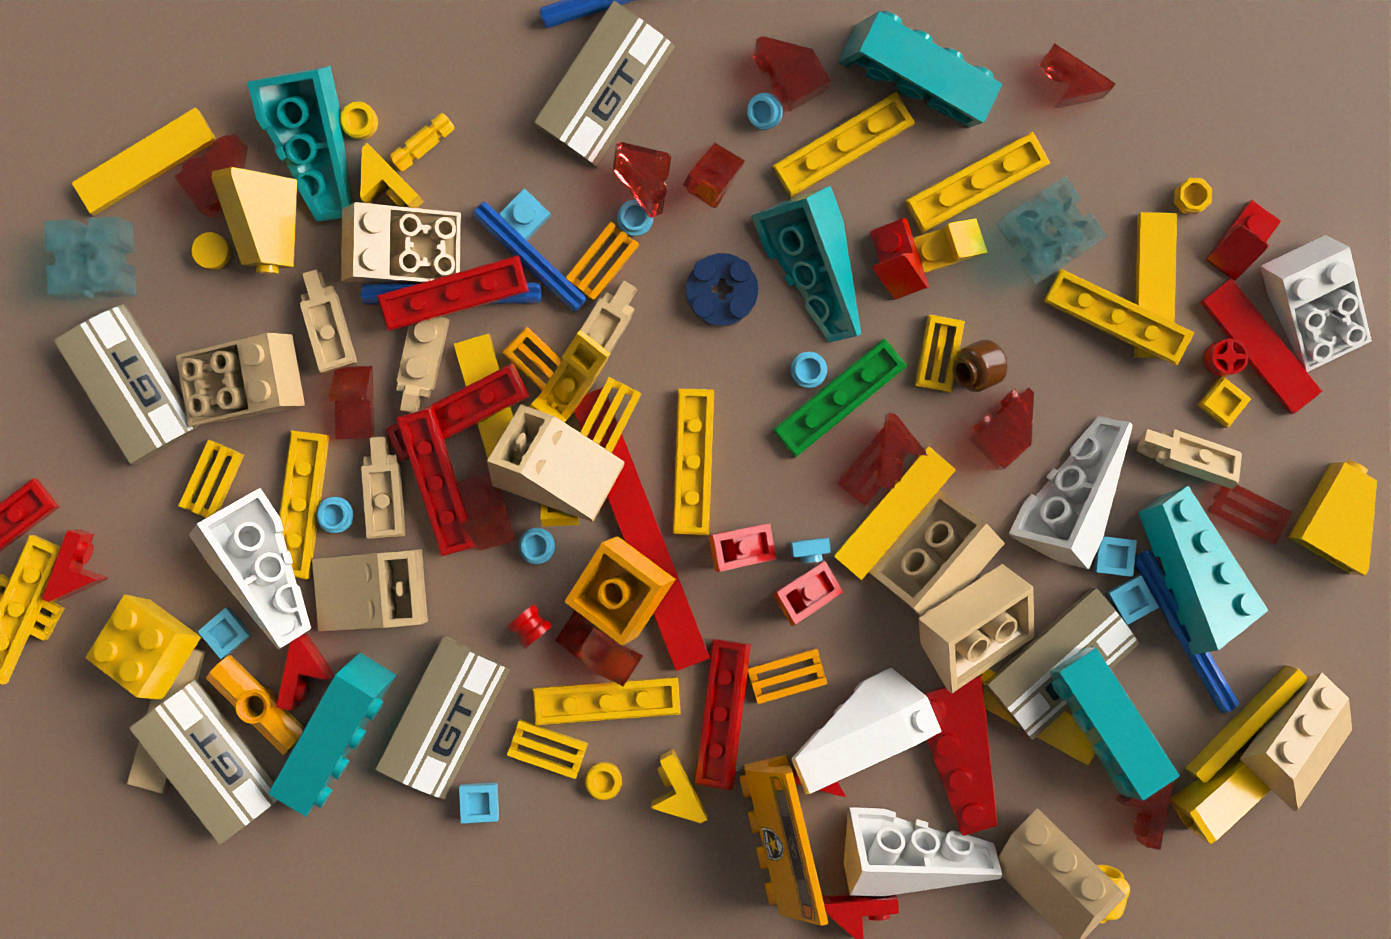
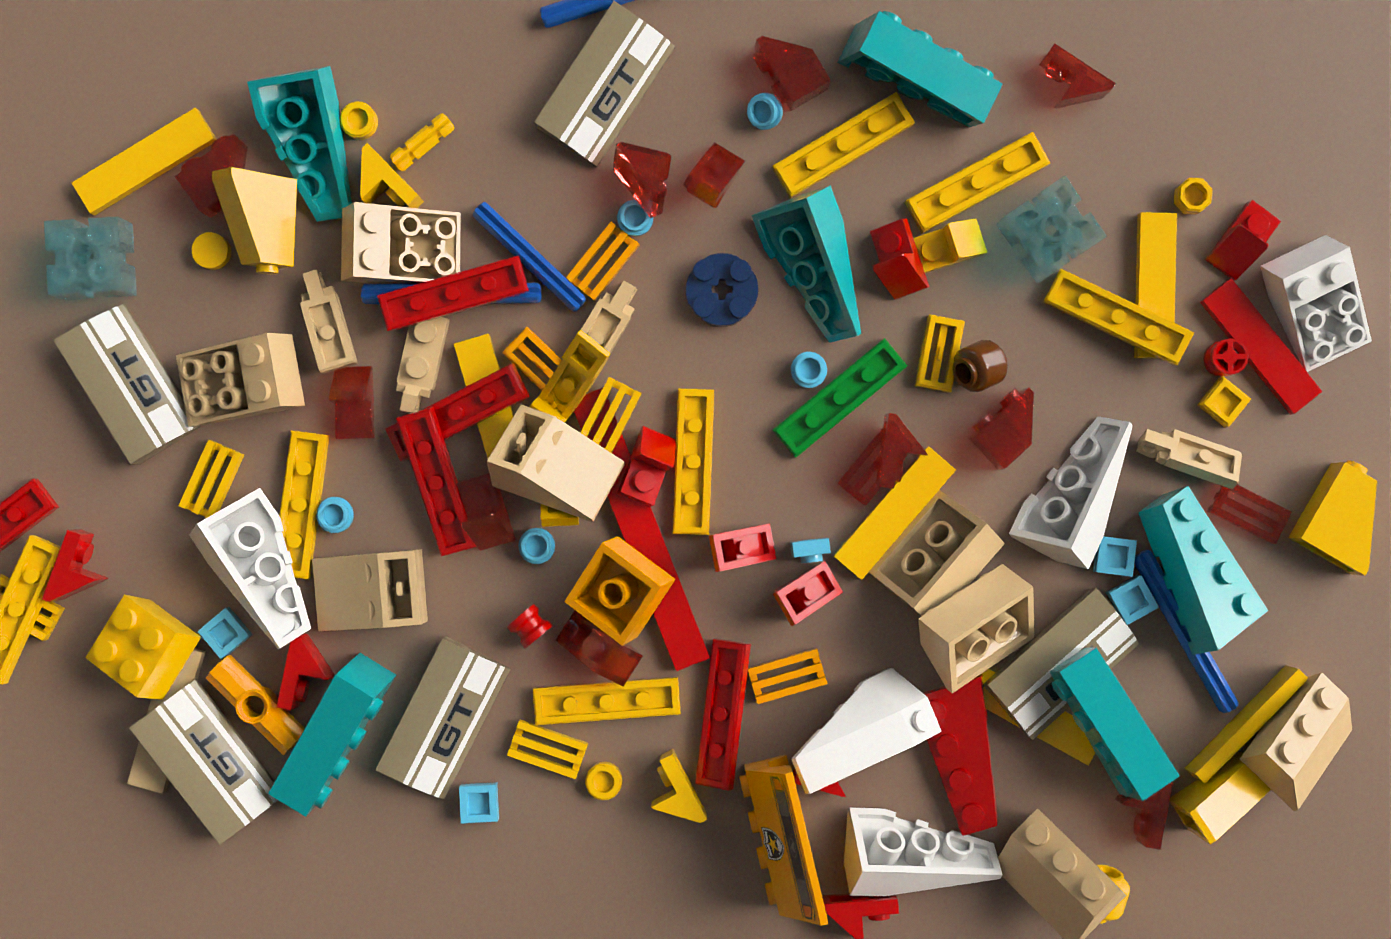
(382, 491): tan hinge -> none
(525, 214): medium azure plate -> none
(647, 466): none -> red slope

